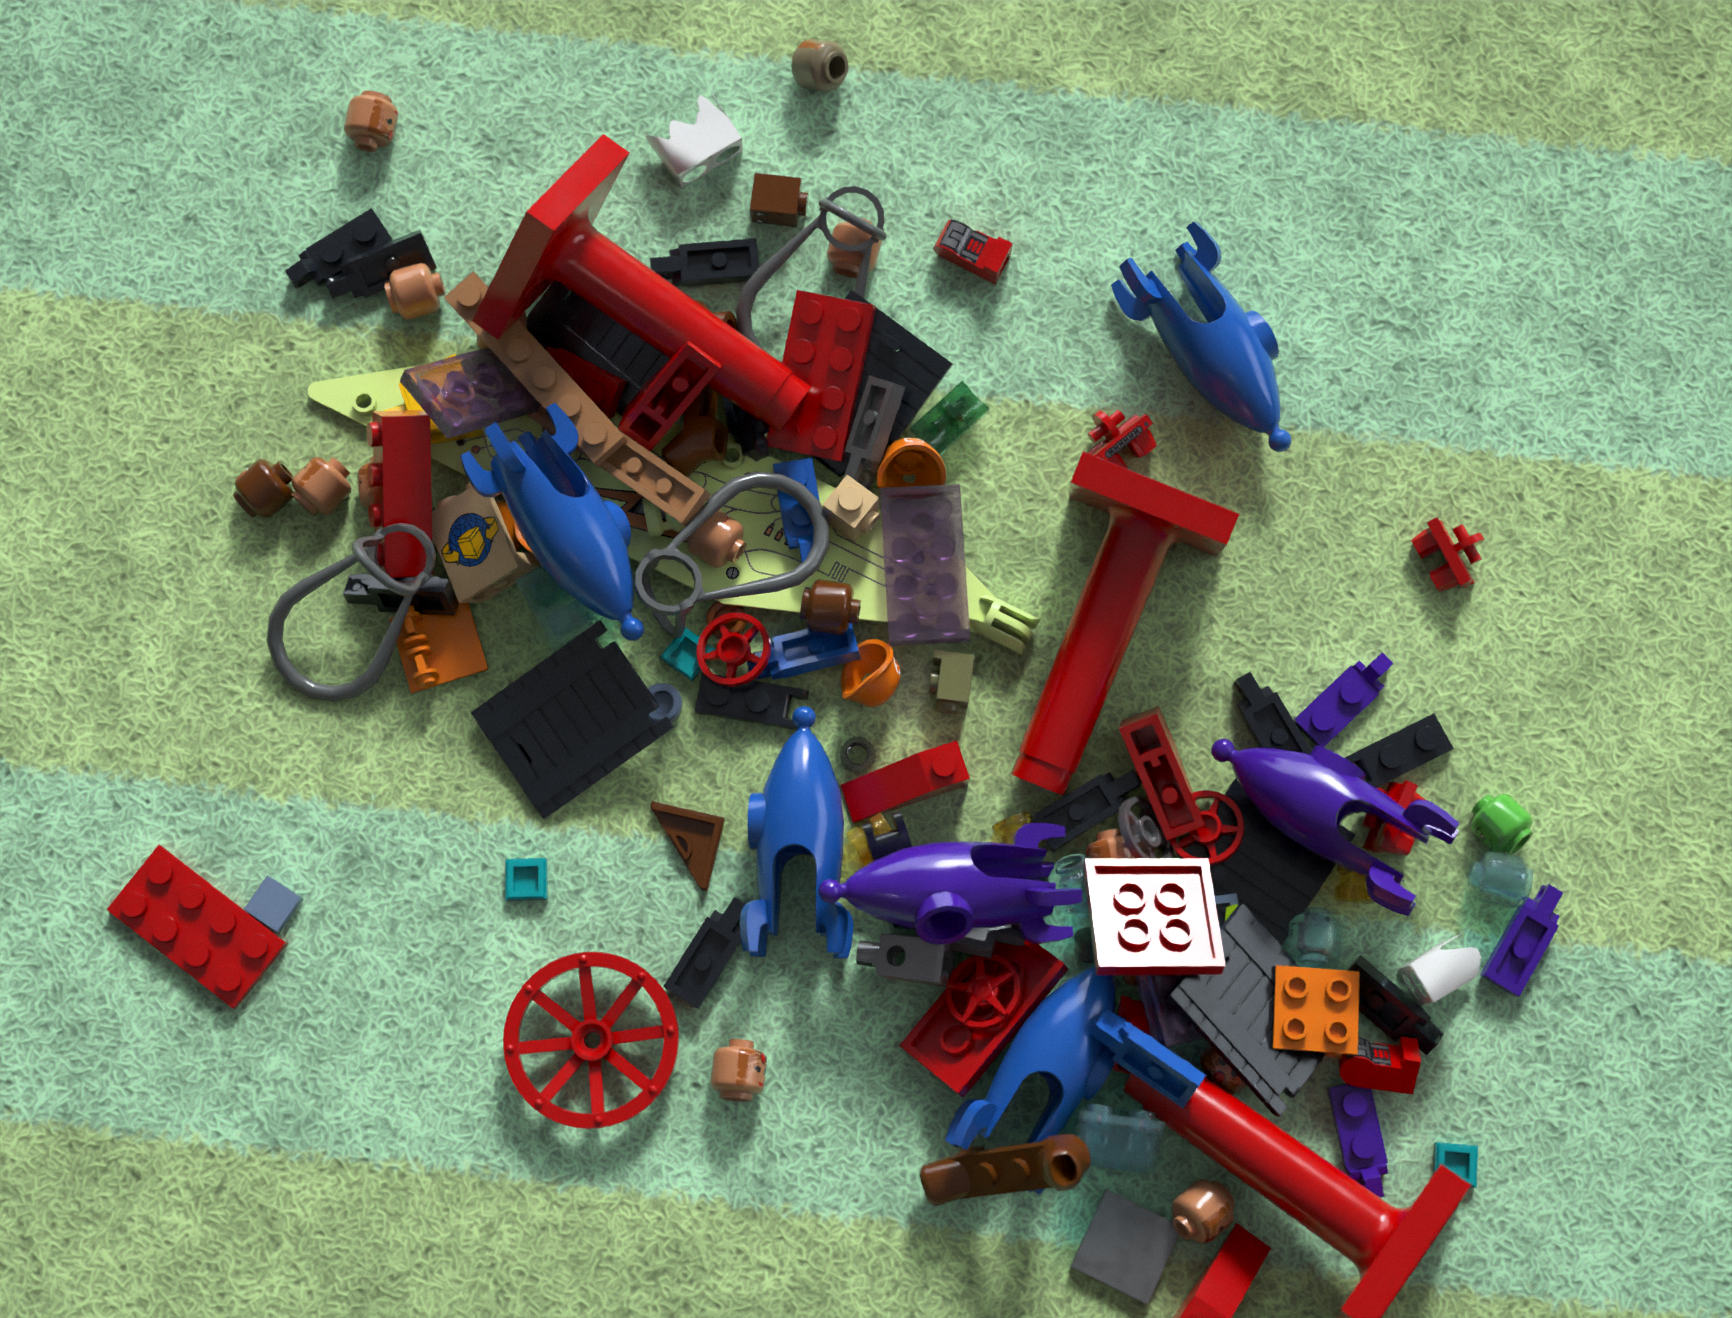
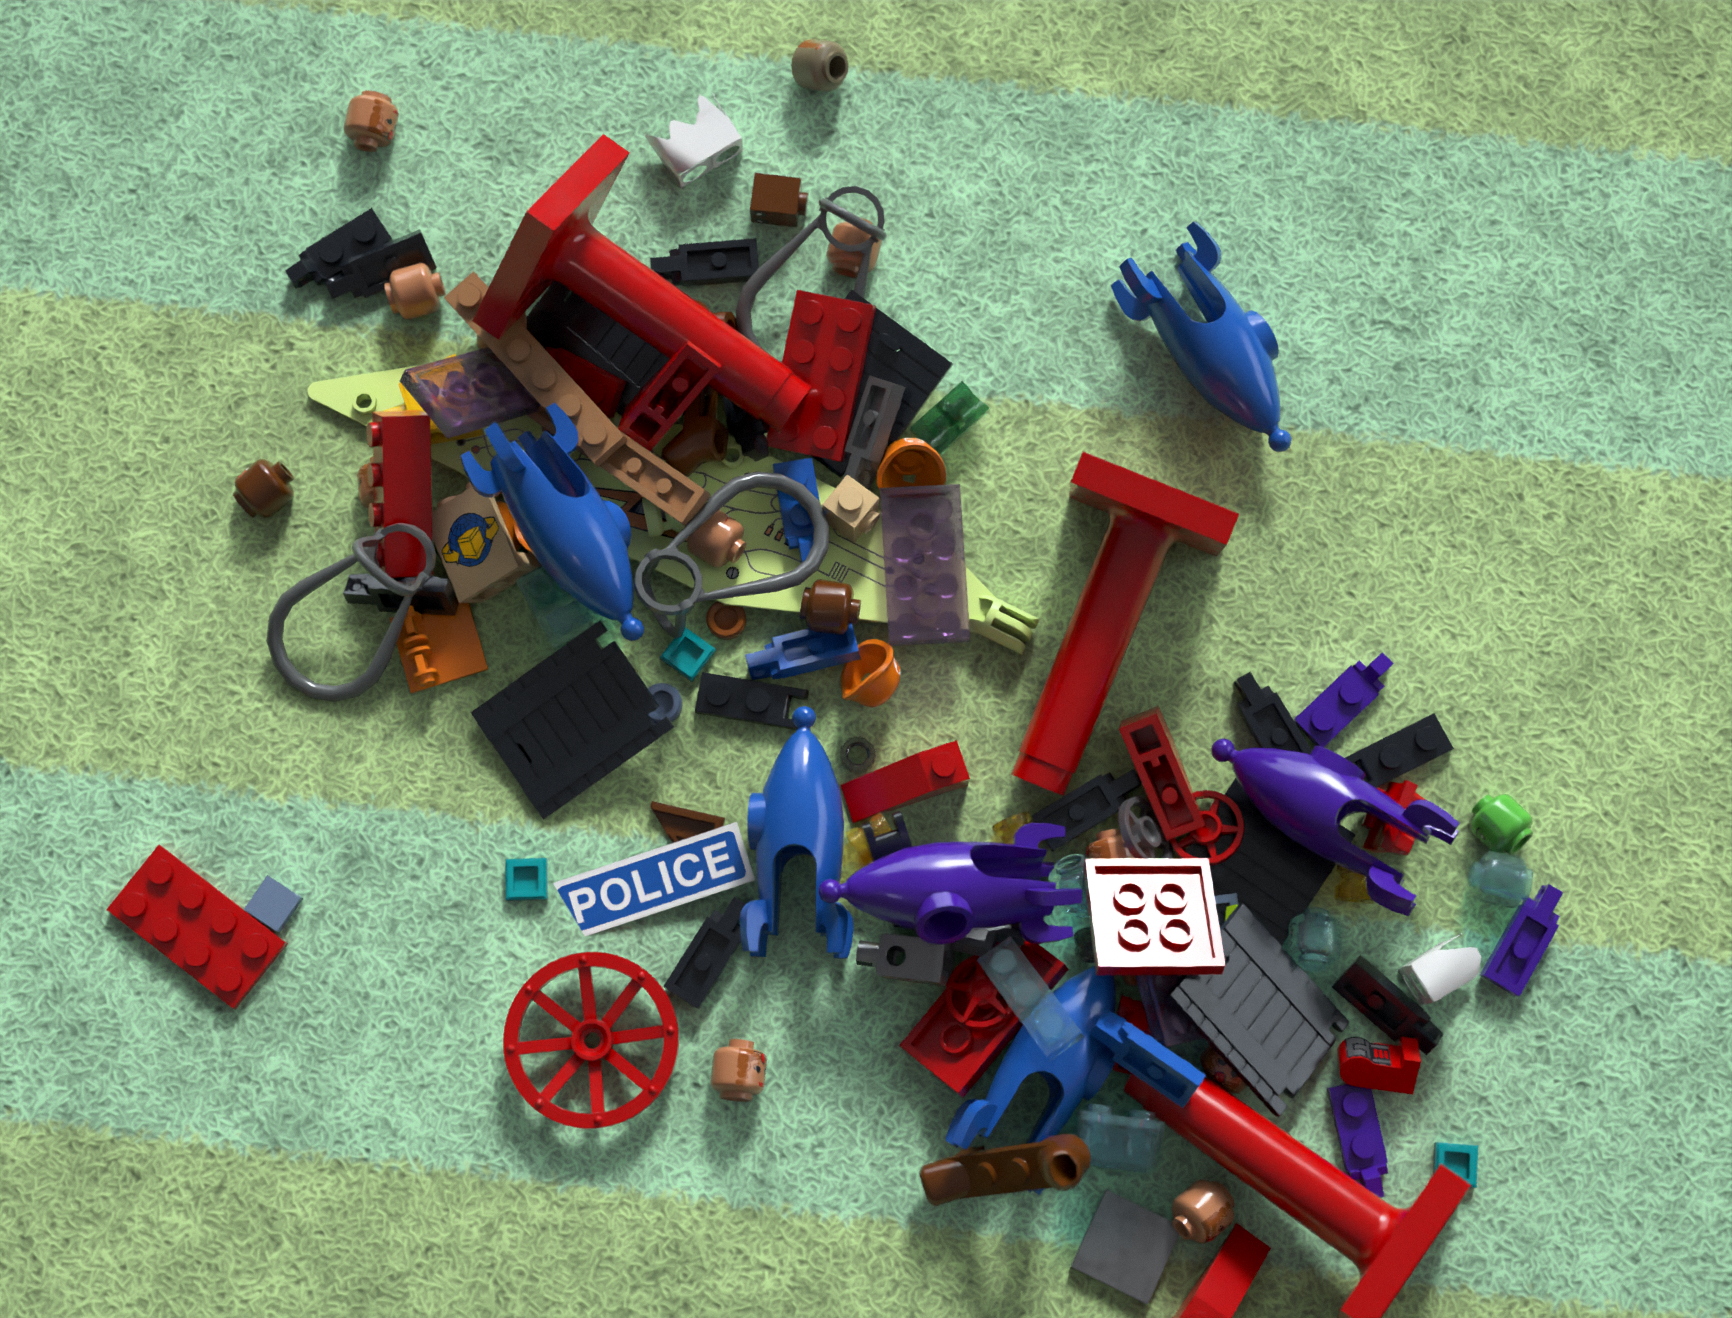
(321, 485): nougat head -> none
(657, 879): none -> sticker
(734, 649): red wheel -> none
(952, 681): olive brick -> none
(973, 250): red leg -> none
(1030, 998): none -> clear light blue plate
(1131, 433): red hips -> none
(1316, 1010): orange hinge -> none
(1436, 539): red hips -> none

